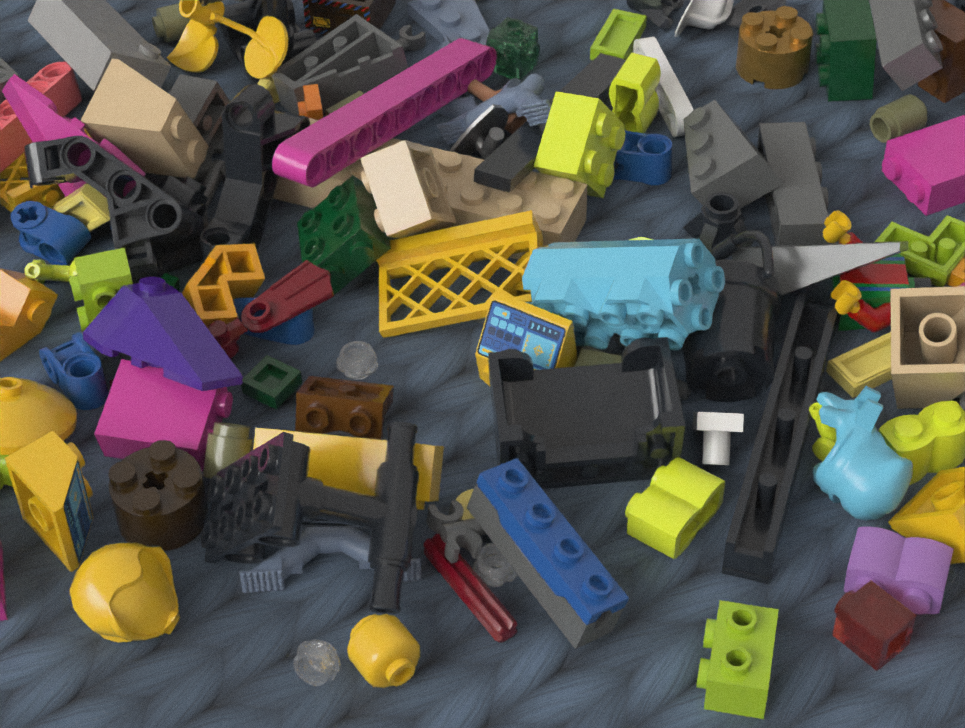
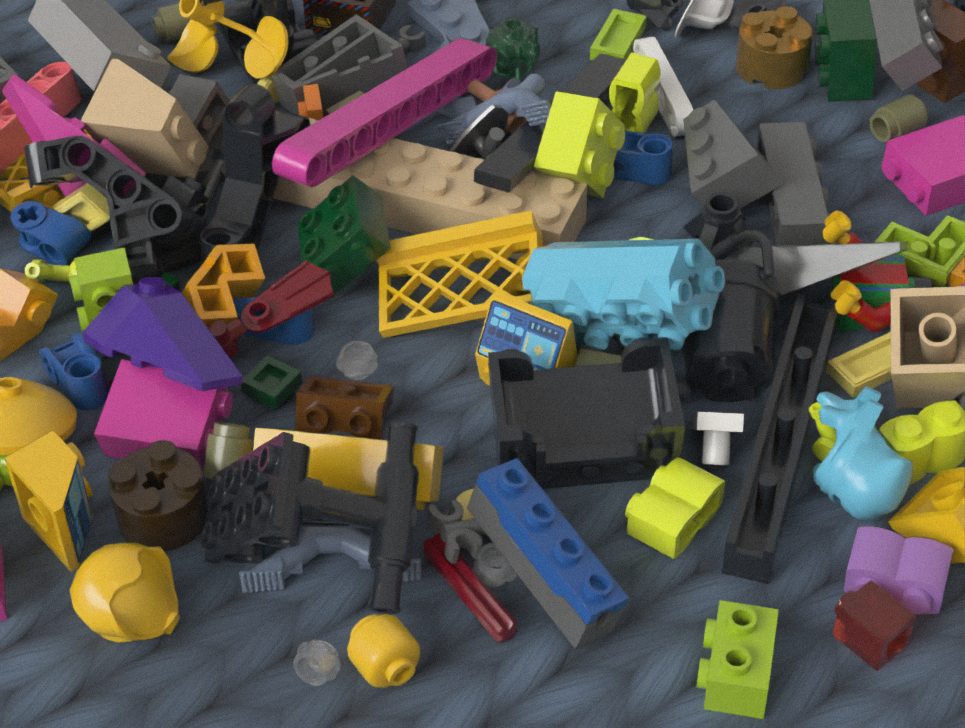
(406, 190): tan brick -> none

